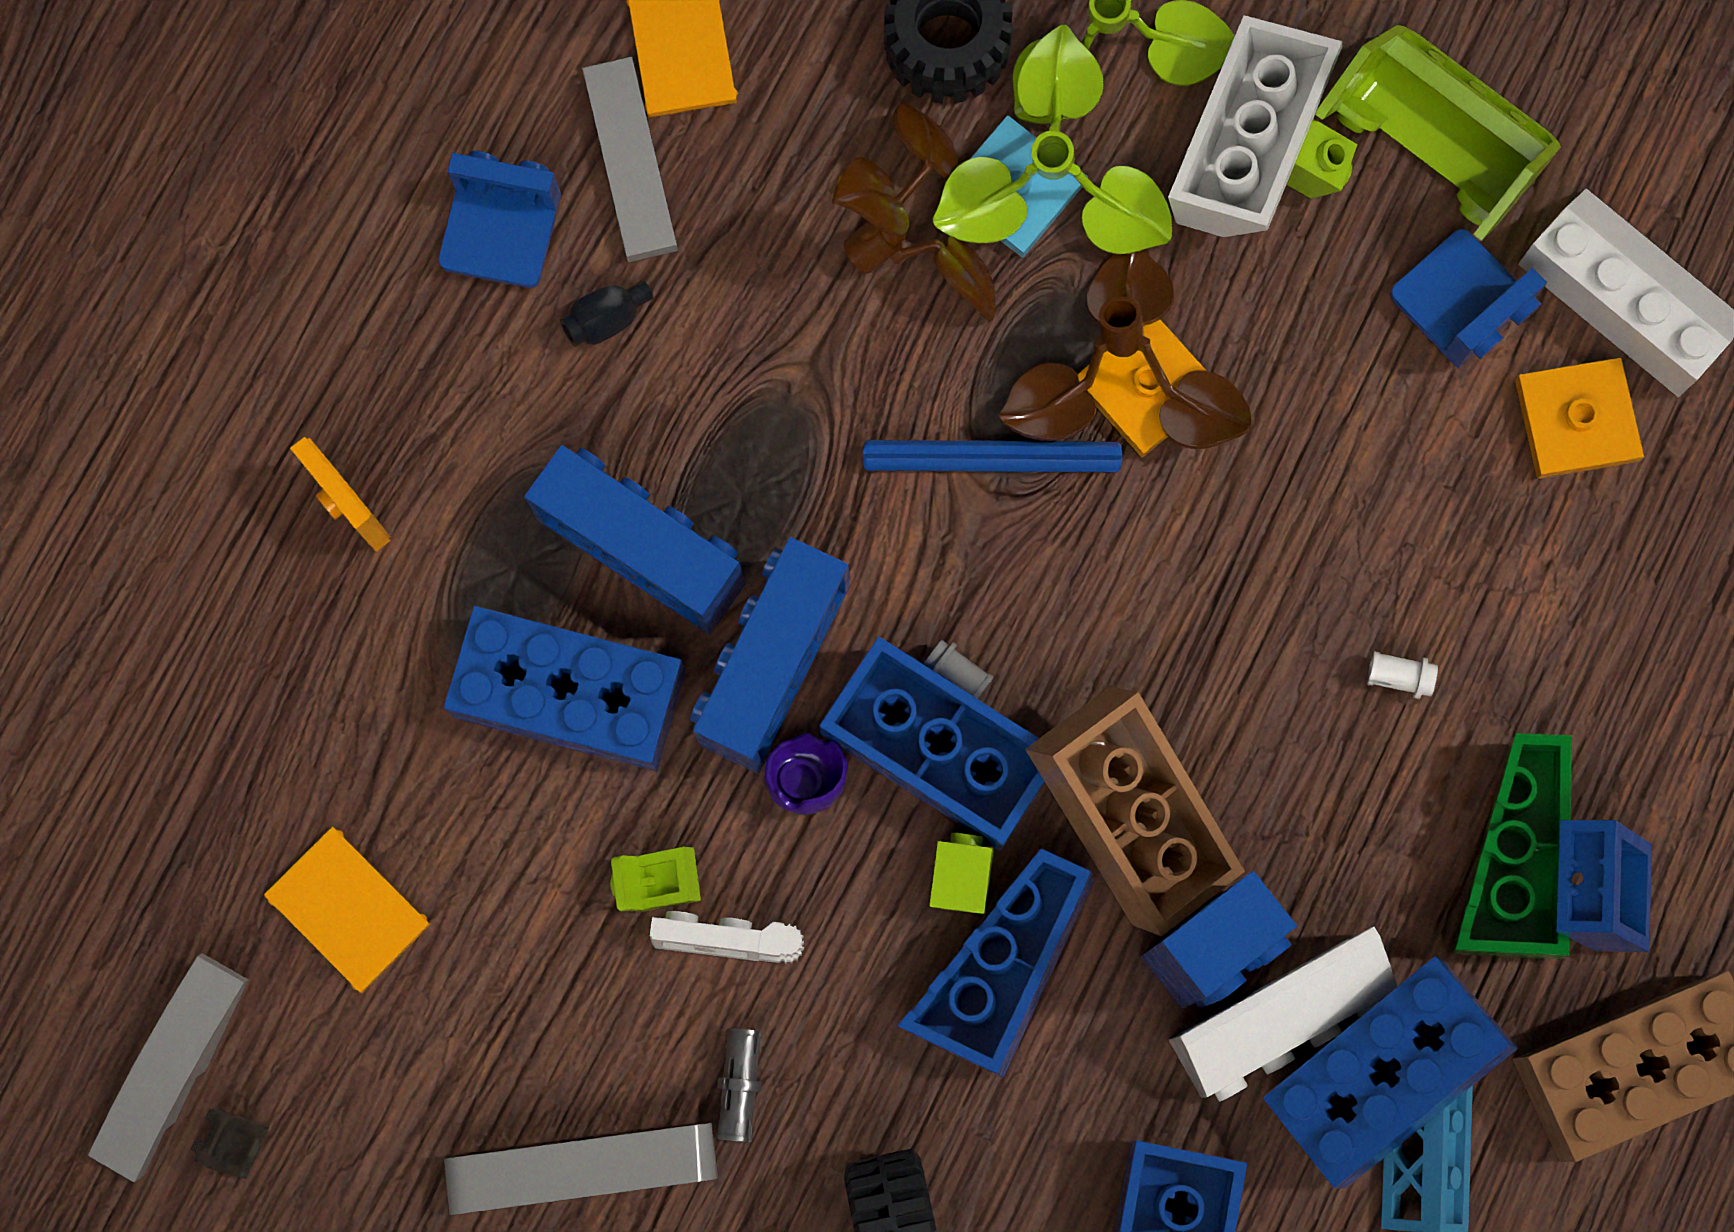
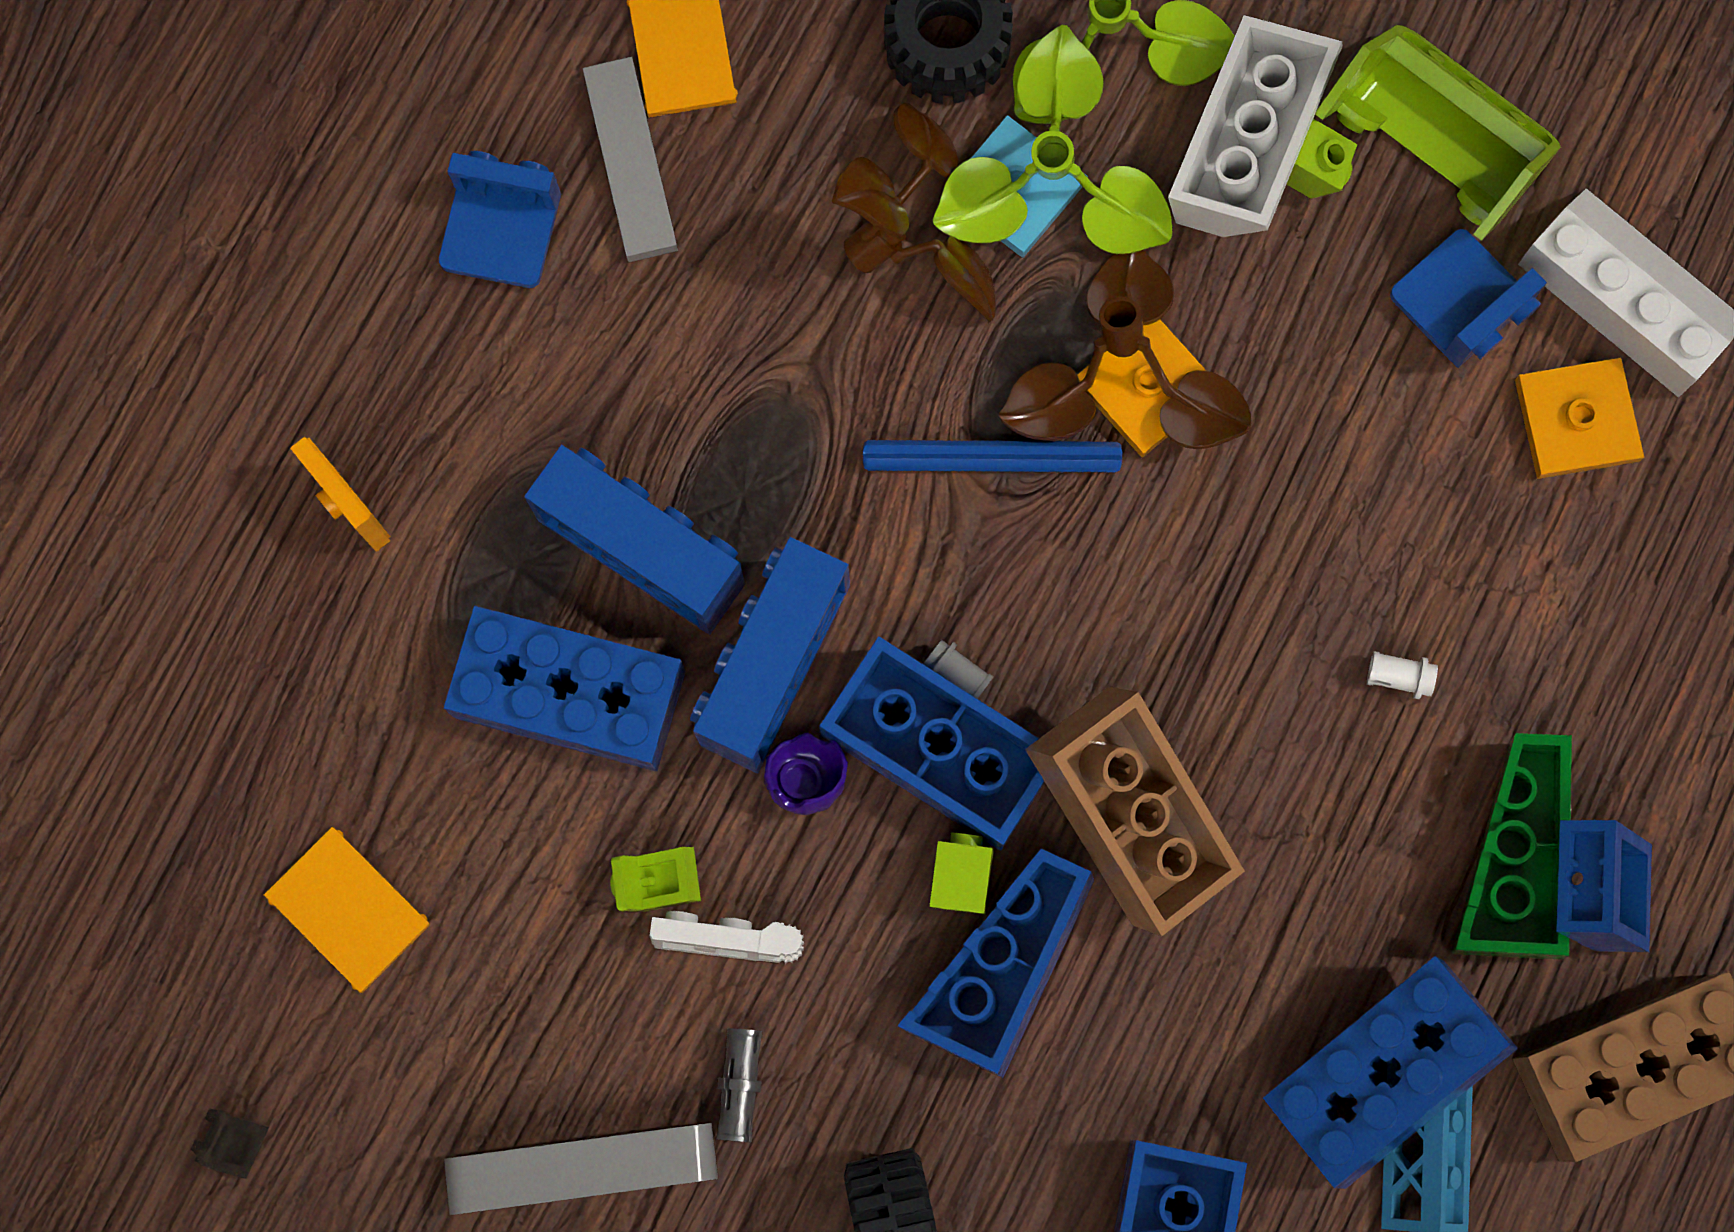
(168, 1067): light grey slope -> none
(603, 313): black plant -> none
(1221, 943): blue brick -> none
(1284, 1014): white slope -> none

